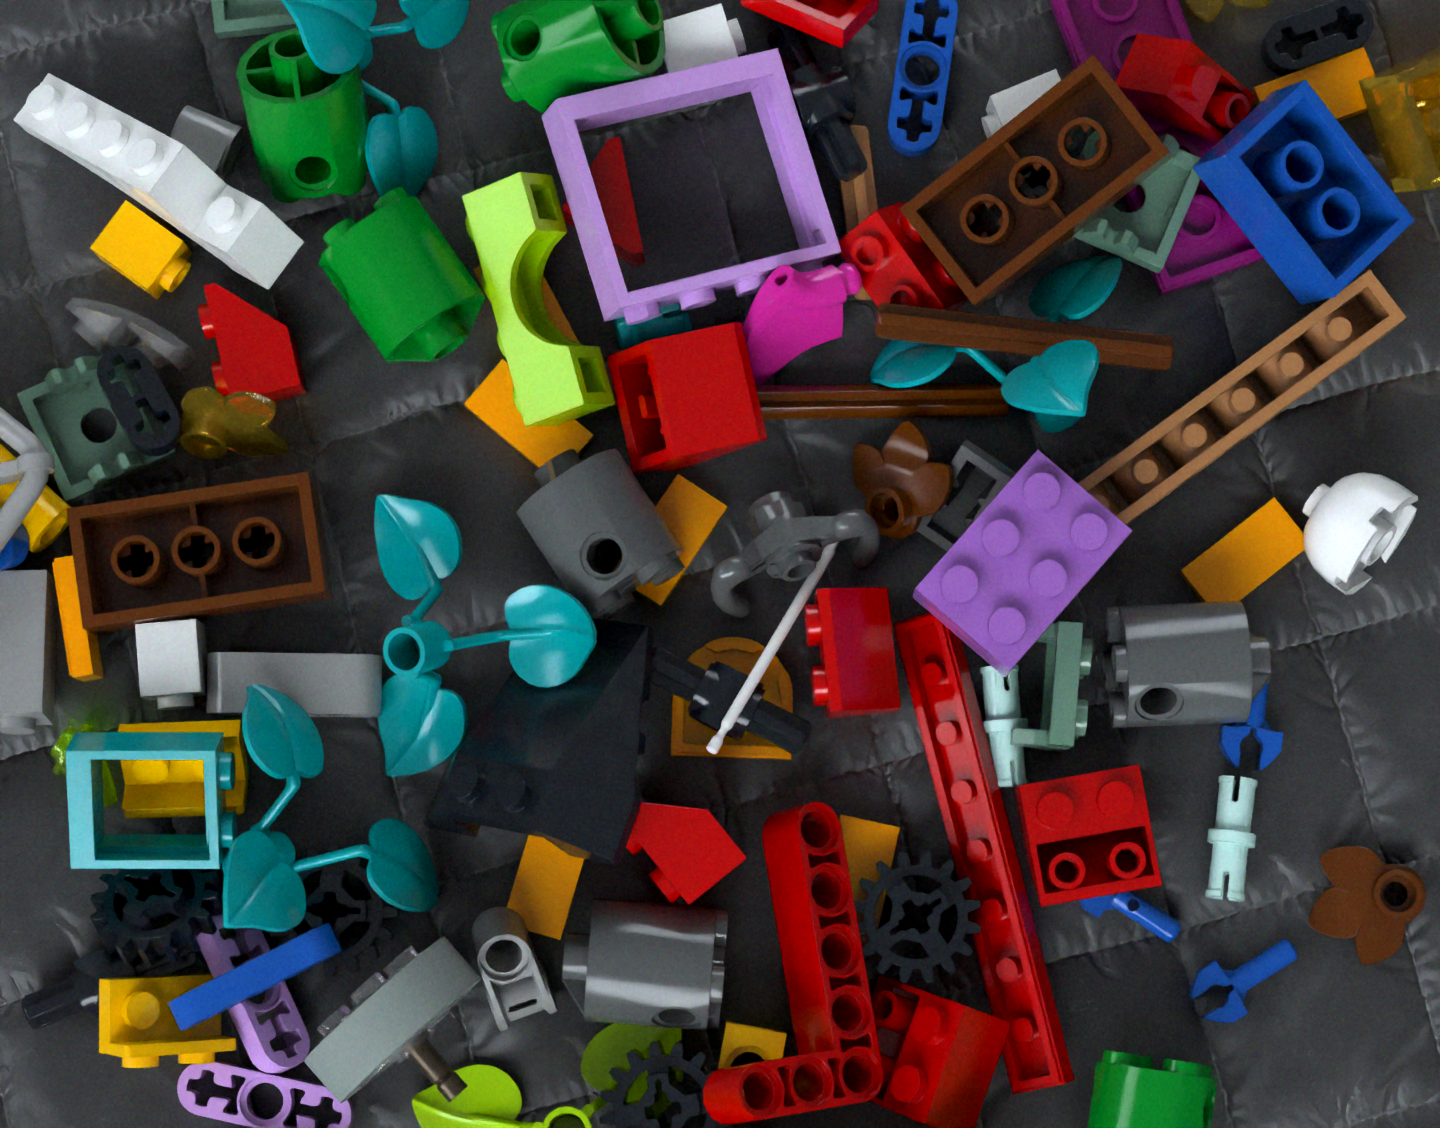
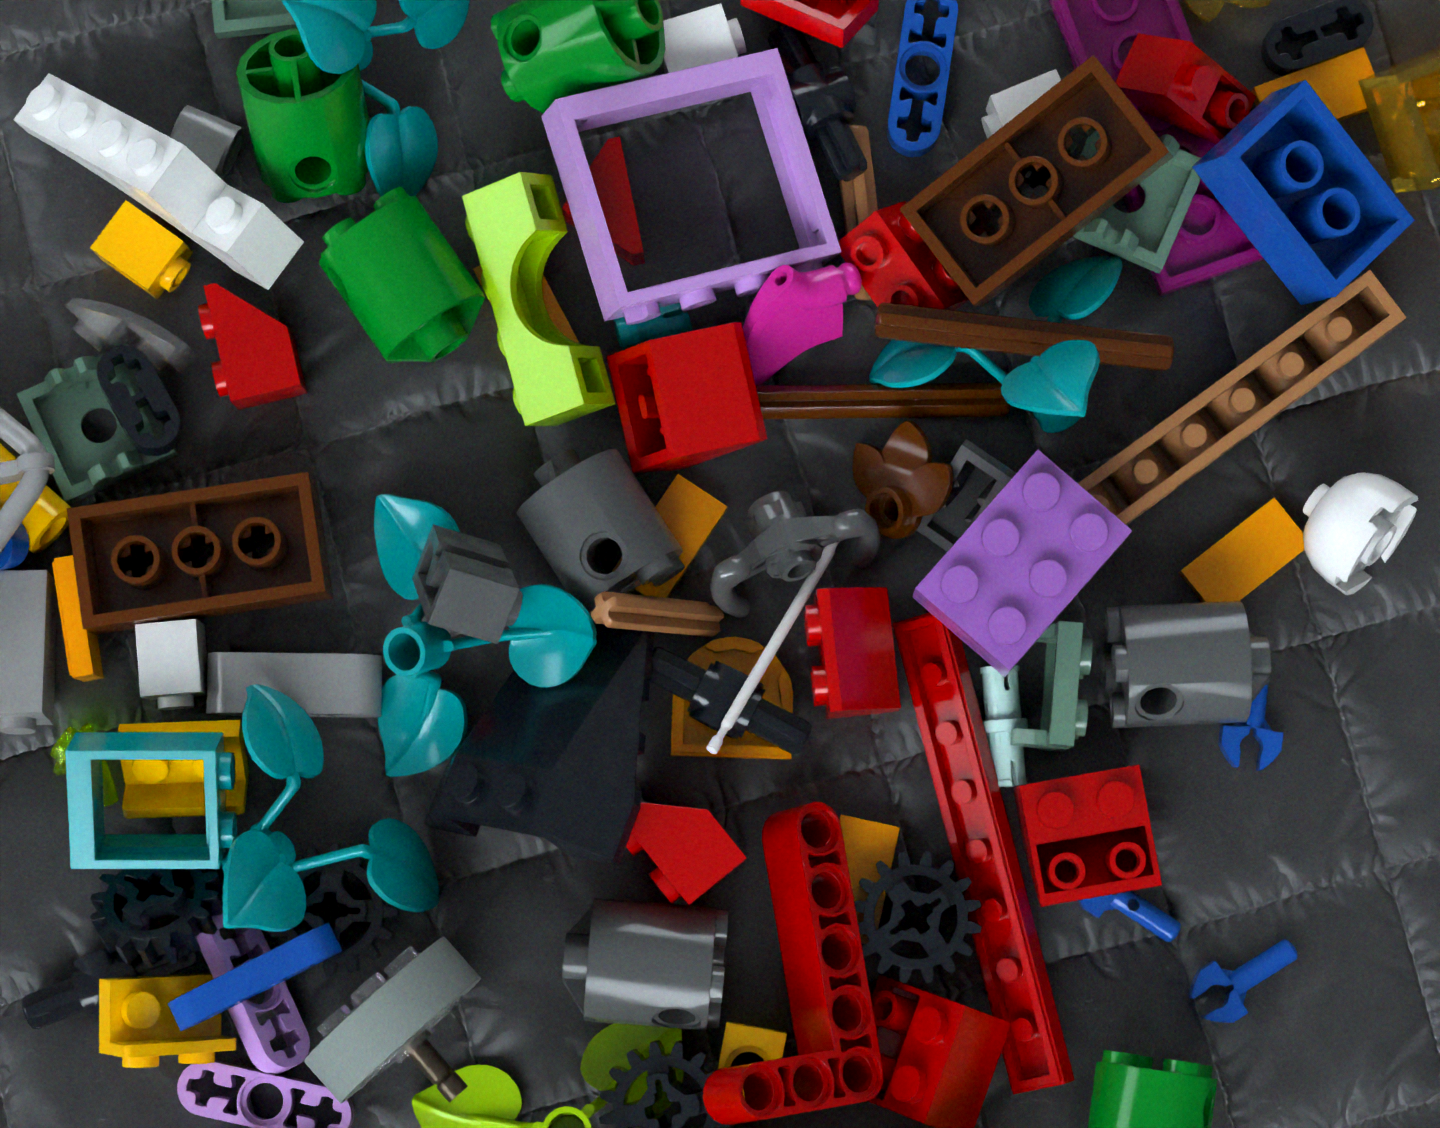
(230, 422): clear yellow plate -> none
(466, 585): none -> dark grey brick
(495, 407): light orange tile -> none
(511, 976): light grey piece -> none
(545, 887): light orange tile -> none
(656, 614): none -> medium nougat axle
(1231, 838): light aqua pin -> none
(1357, 902): reddish brown plate -> none

